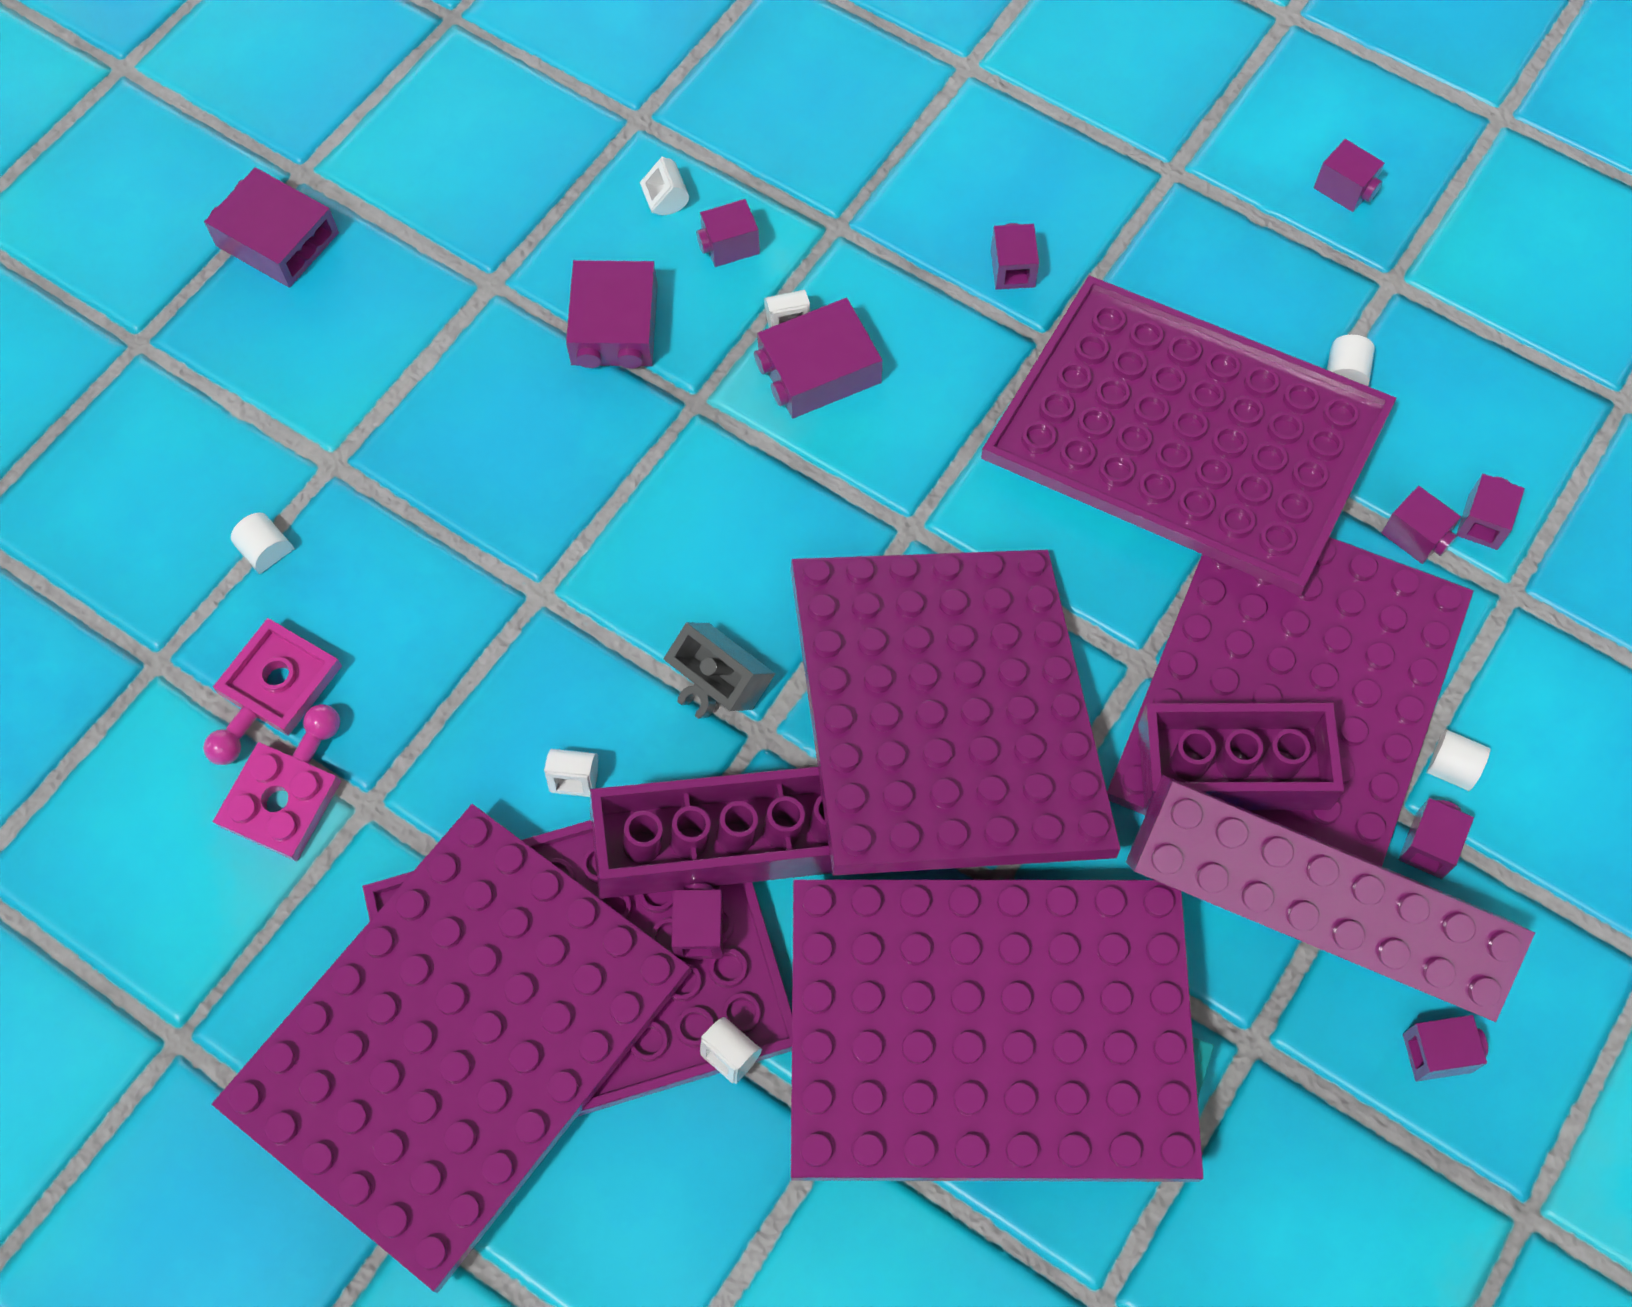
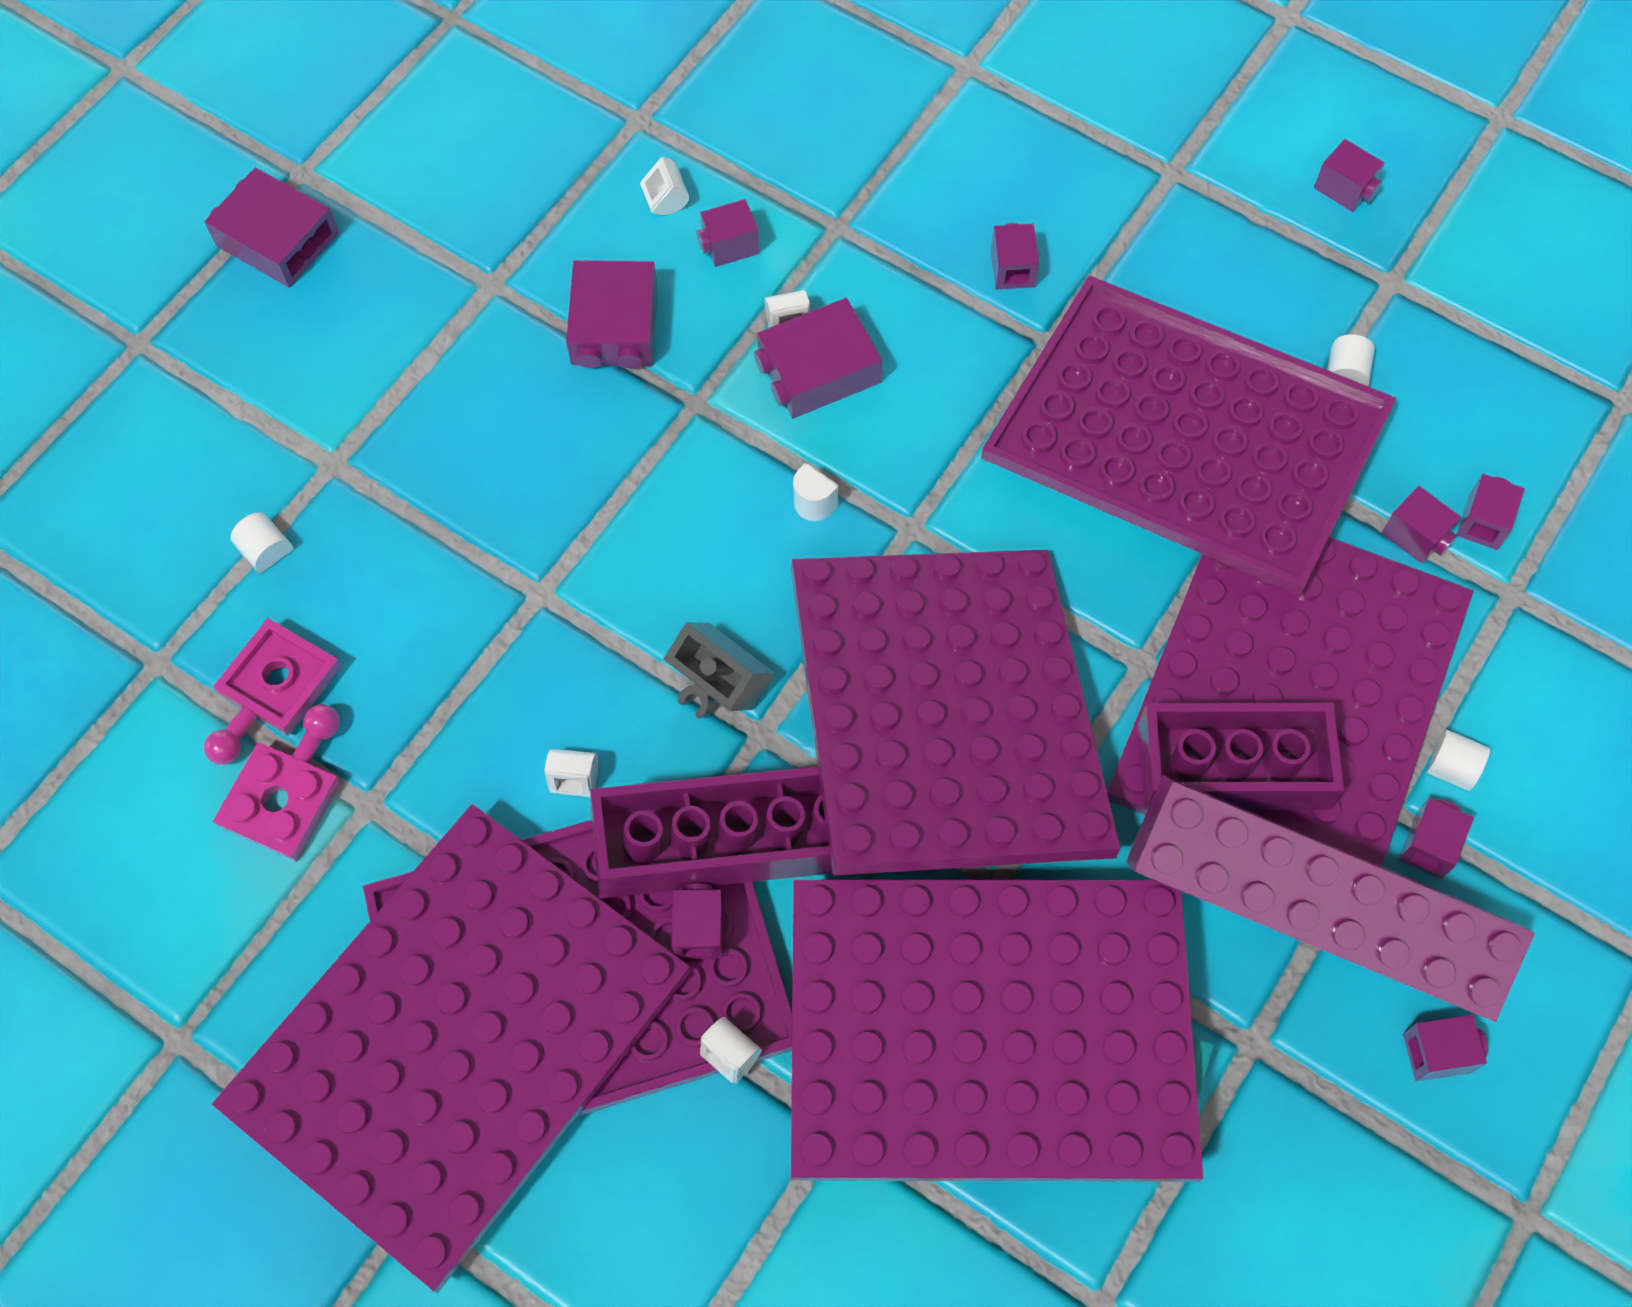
(814, 494): none -> white brick

